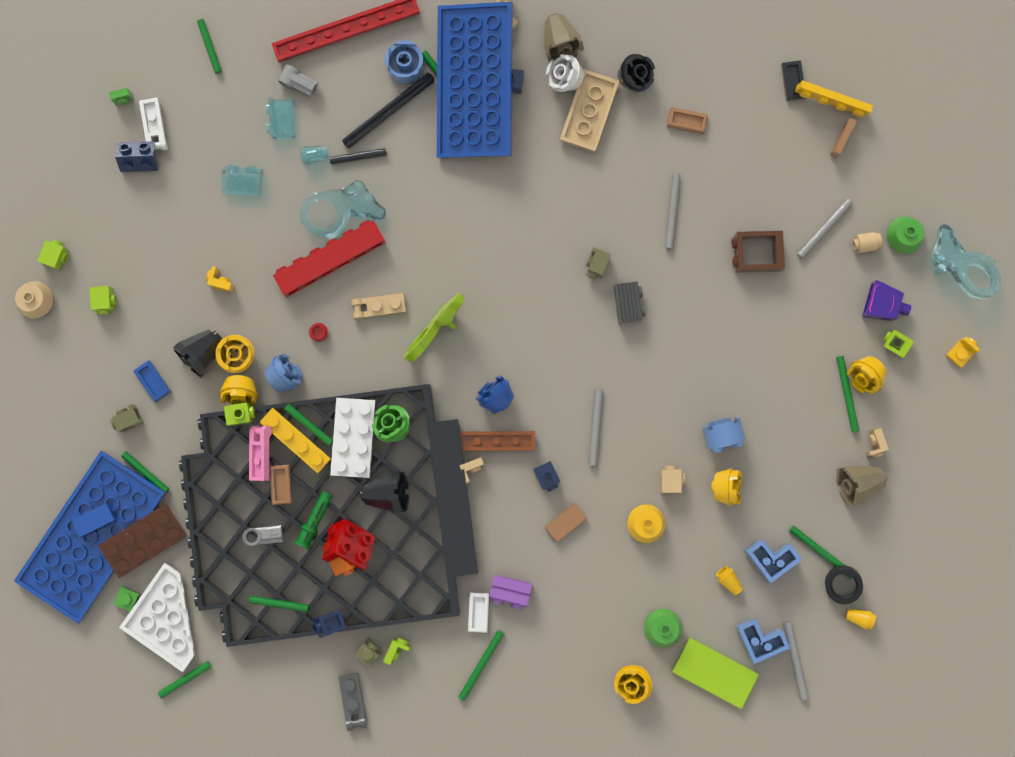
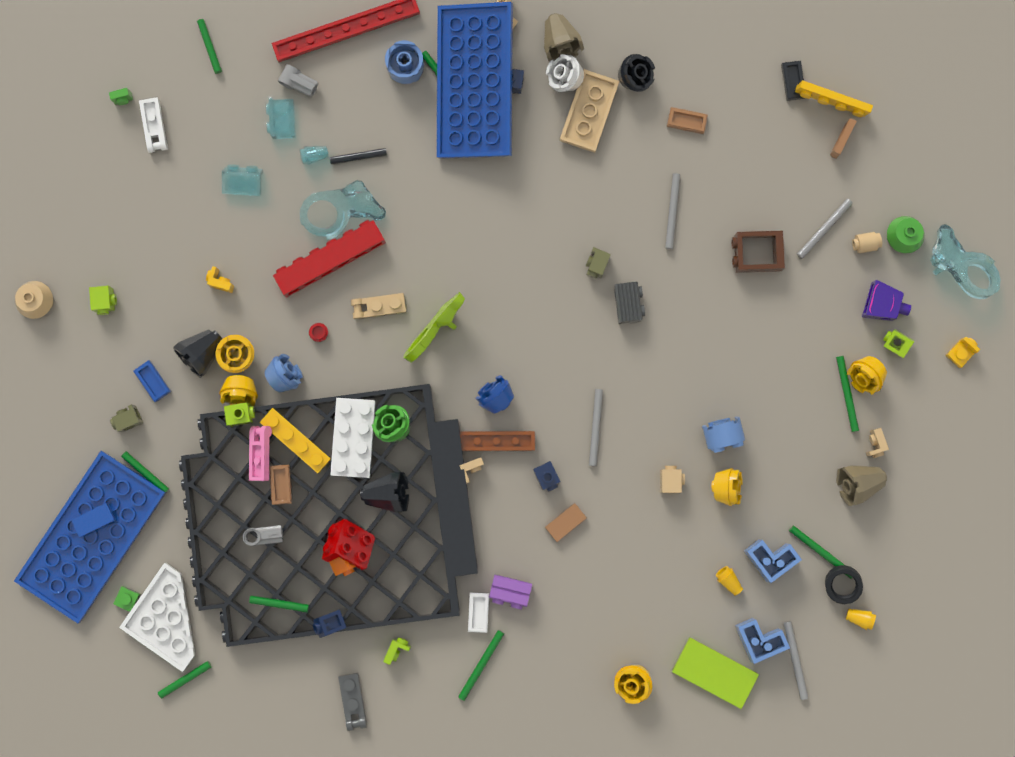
(53, 254): lime brick -> none
(136, 156): dark blue bracket -> none
(142, 540): reddish brown plate -> none
(306, 528): green pin -> none
(309, 425): green bar -> none
(368, 652): olive brick -> none
(388, 110): black axle -> none
(646, 523): yellow cone -> none
(663, 628): bright green cone -> none

